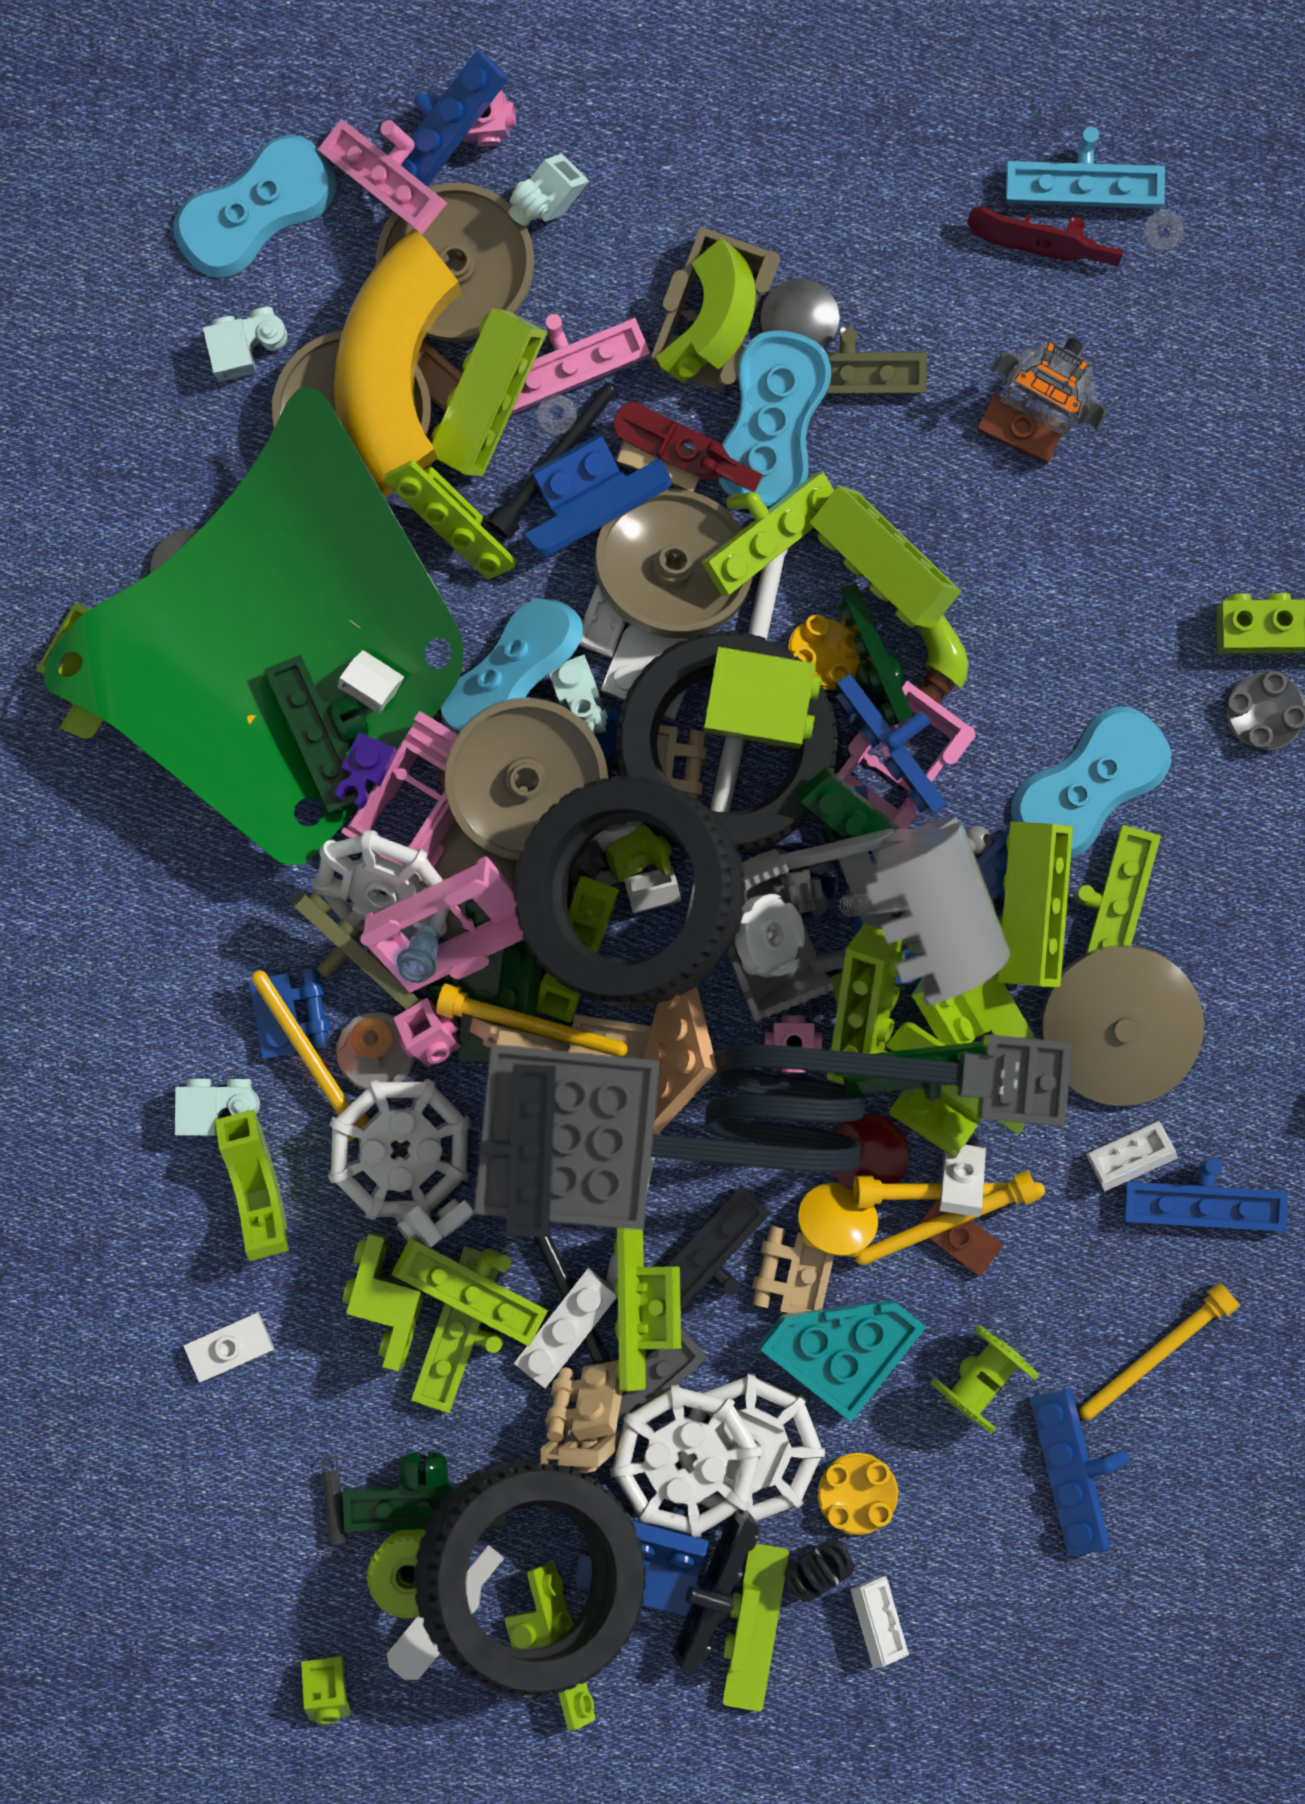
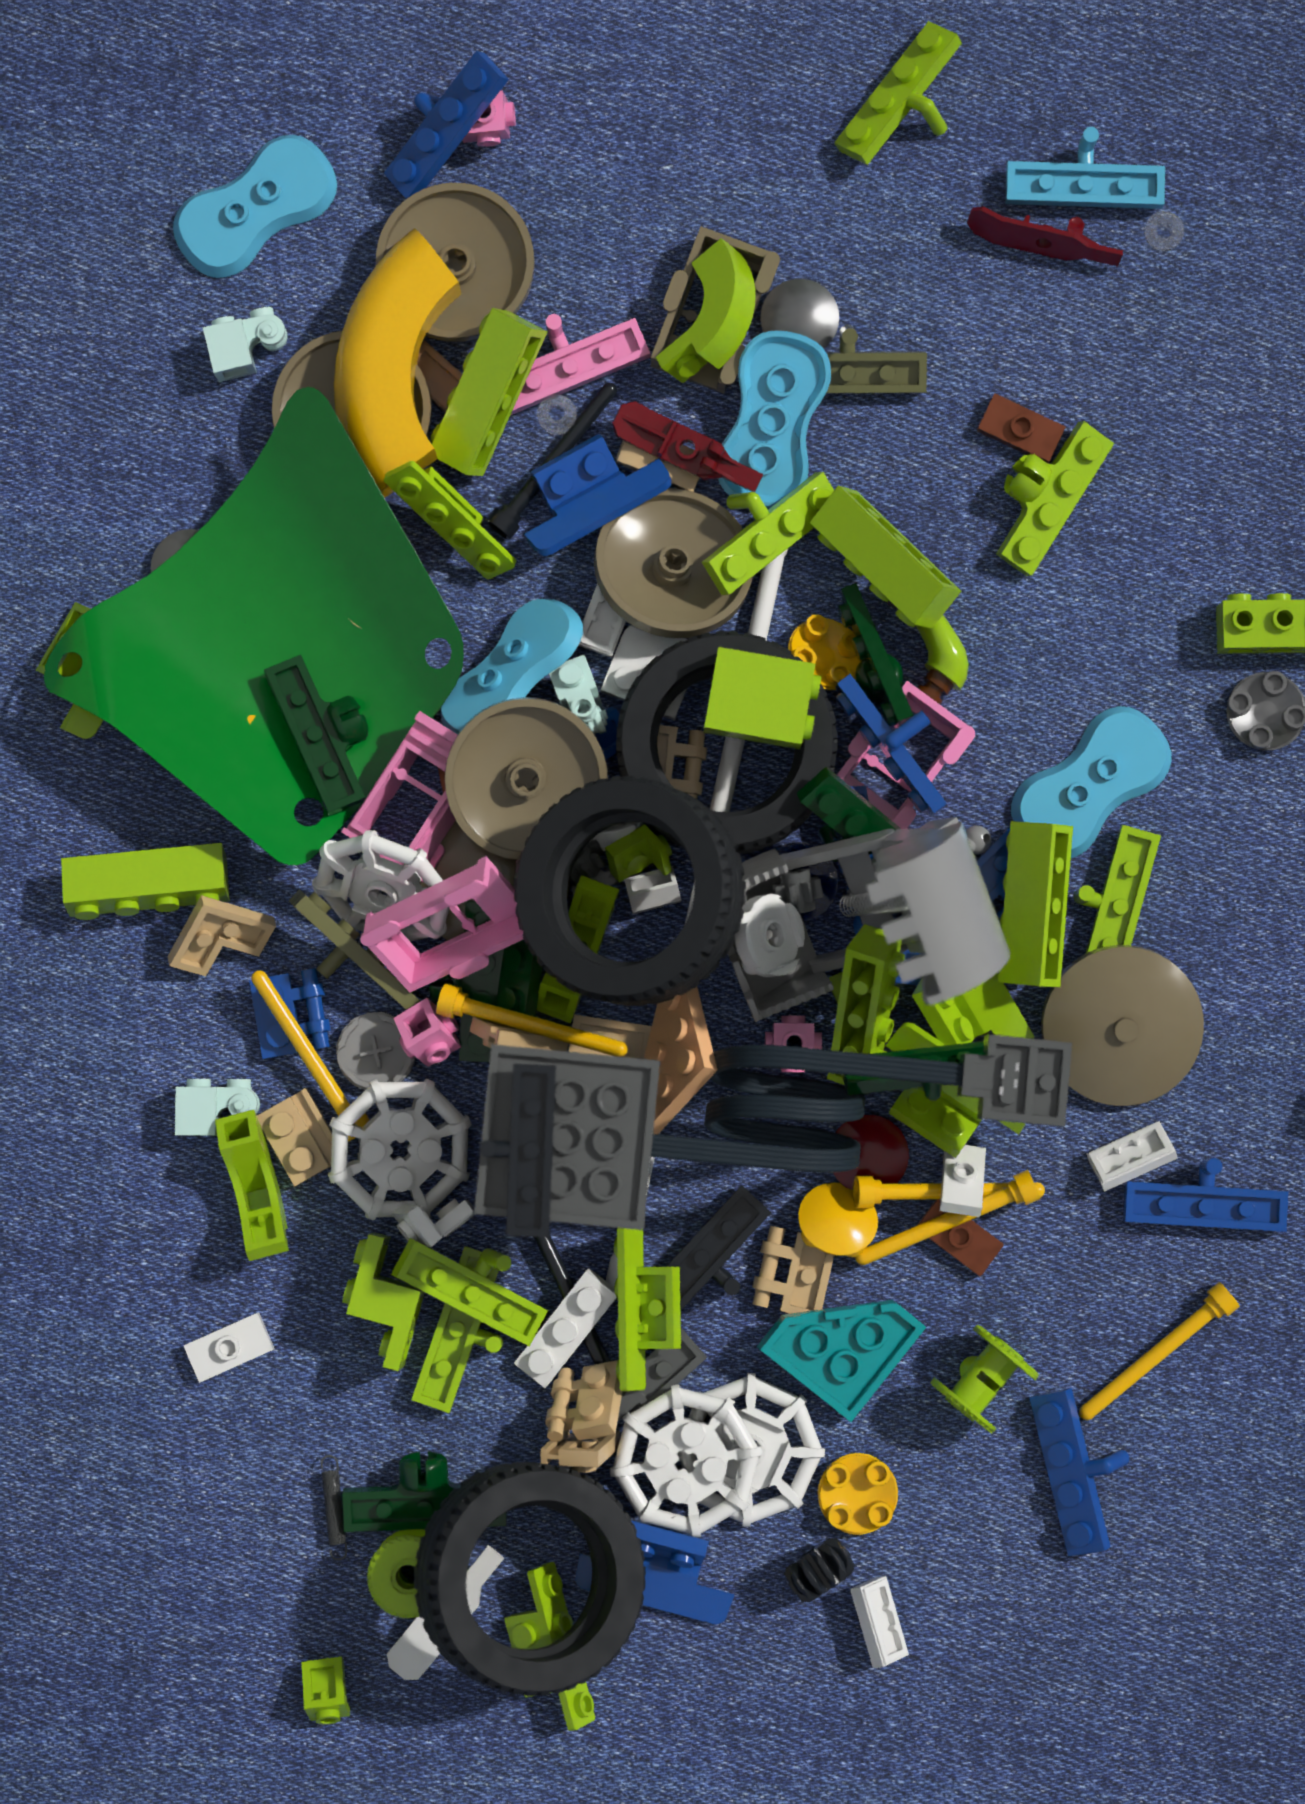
(143, 880): none -> lime brick
(215, 926): none -> tan plate
(298, 1136): none -> tan plate
(365, 763): dark purple plate -> none
(370, 681): white piece -> none
(383, 173): bright pink plate -> none
(383, 1045): clear orange brick -> none
(419, 956): clear light blue cone -> none
(547, 192): light aqua brick -> none
(712, 1598): black plate -> none
(755, 1627): lime bracket -> none
(900, 93): none -> lime plate
(1050, 495): none -> lime plate
(1052, 385): torso -> none

